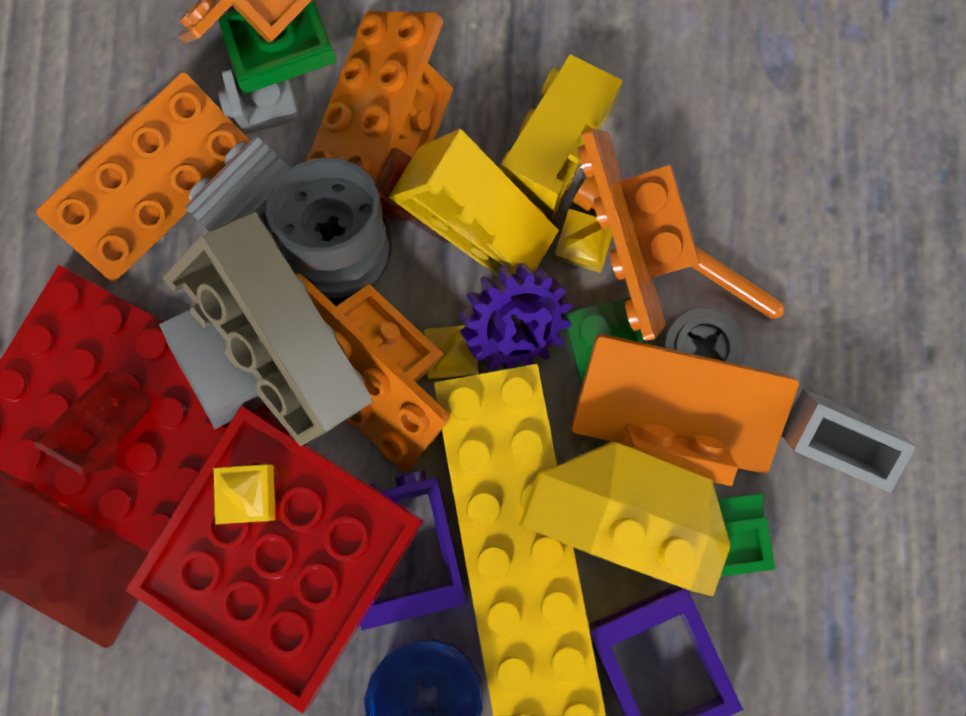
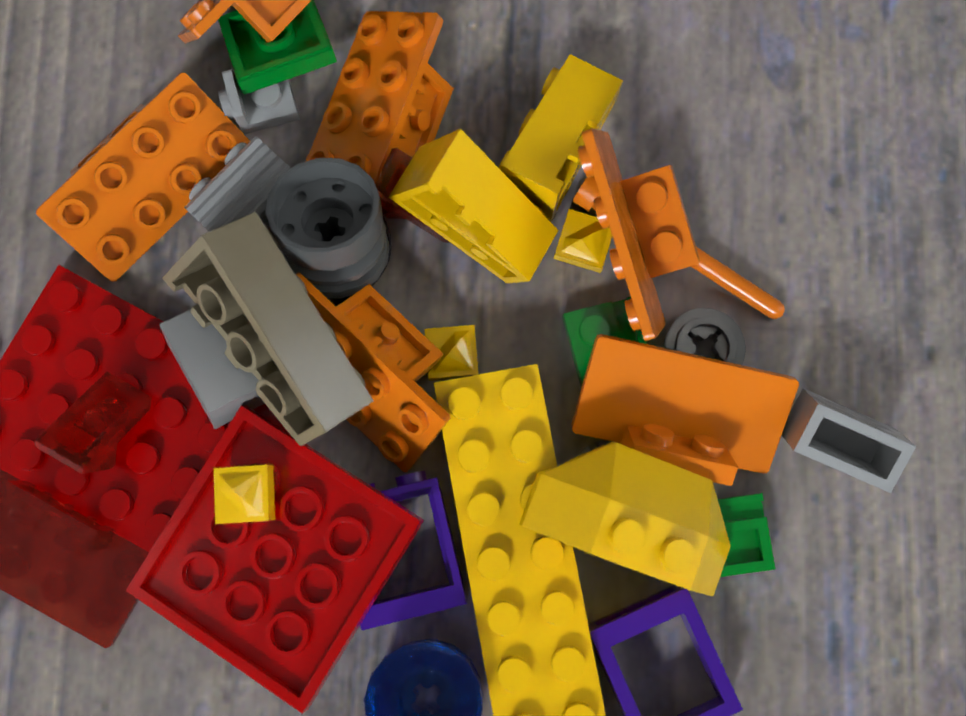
(533, 299): dark purple gear -> none

